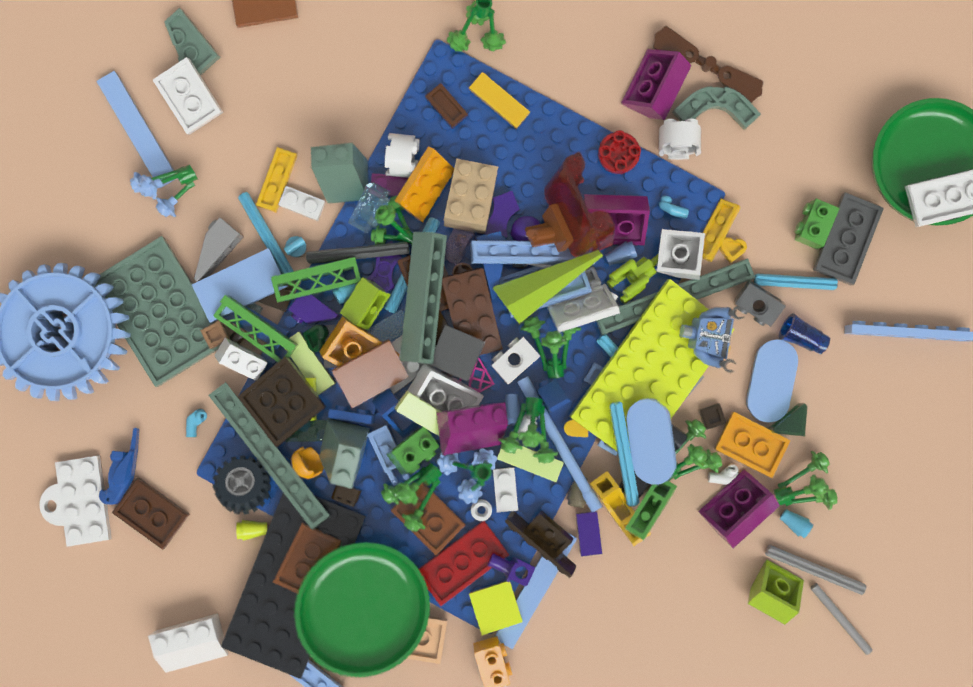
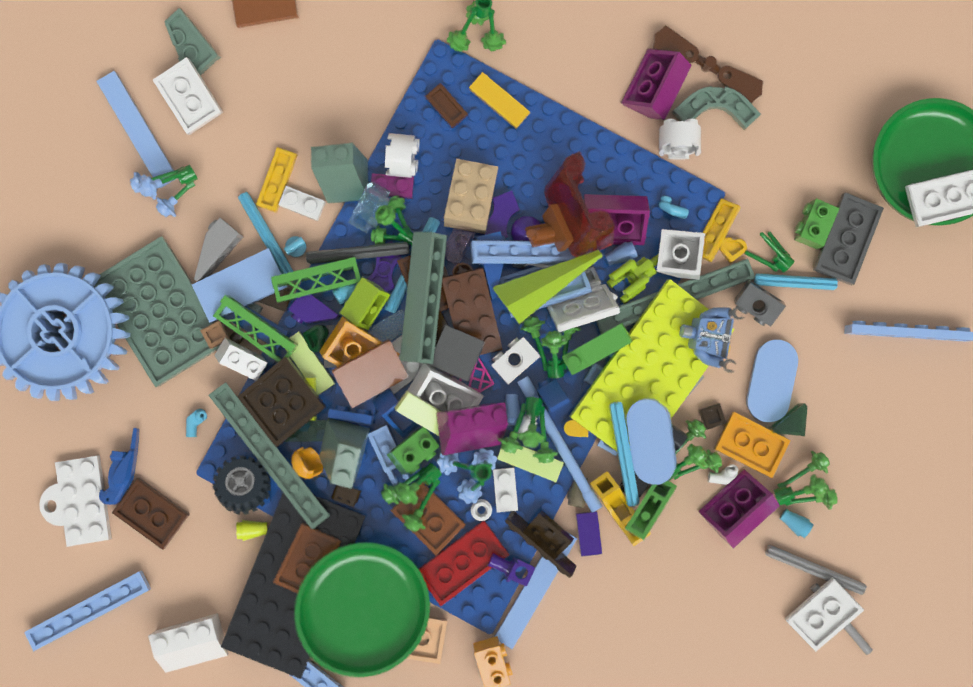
(87, 610): none -> light blue plate
(425, 184): light orange plate -> none
(495, 607): neon yellow tile -> none
(597, 349): none -> bright green slope
(619, 152): red tile -> none
(776, 592): lime slope -> none
(781, 260): none -> green plant
(803, 334): clear blue plant -> none
(824, 614): none -> white tile

